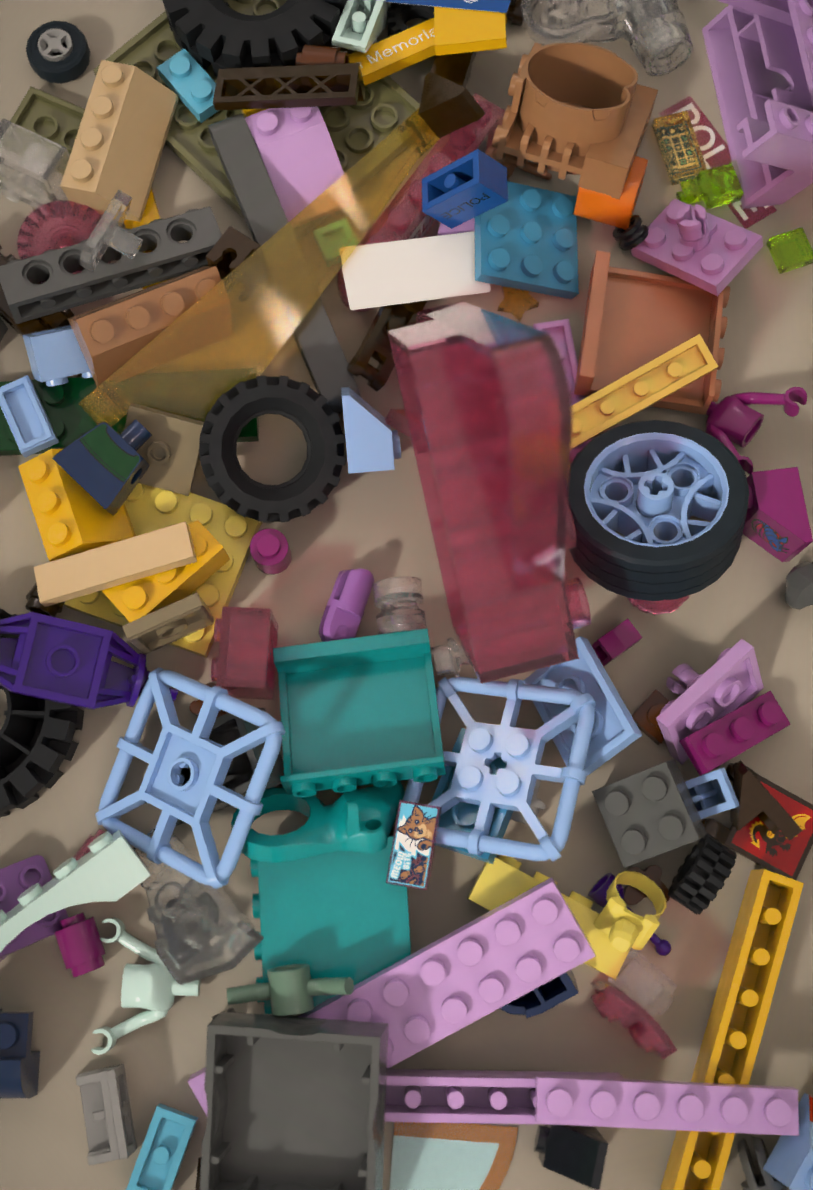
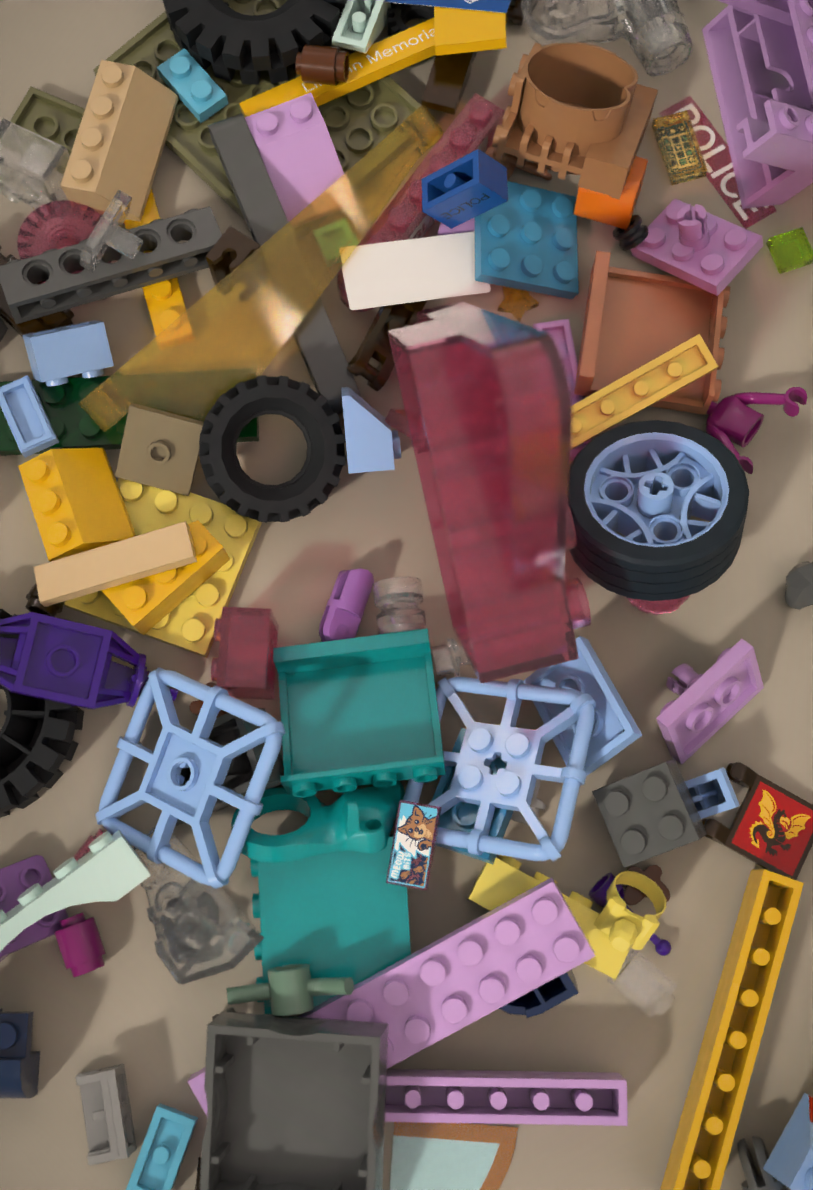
(58, 39): black wheel -> none
(107, 462): dark blue torso -> none
(124, 326): medium nougat slope -> none
(142, 987): light aqua piece -> none
(169, 624): dark tan plate -> none
(270, 551): magenta brick -> none
(289, 86): dark brown fence -> none
(447, 105): dark brown slope -> none
(572, 1152): black slope -> none
(616, 642): magenta piece -> none
(629, 1014): clear pink slope -> none
(647, 713): reddish brown plate -> none
(666, 1105): lavender plate -> none
(702, 874): black tyre -> none
(714, 186): clear neon green plate -> none
(734, 733): magenta plate -> none
(757, 801): dark brown slope -> none
(777, 513): magenta slope -> none

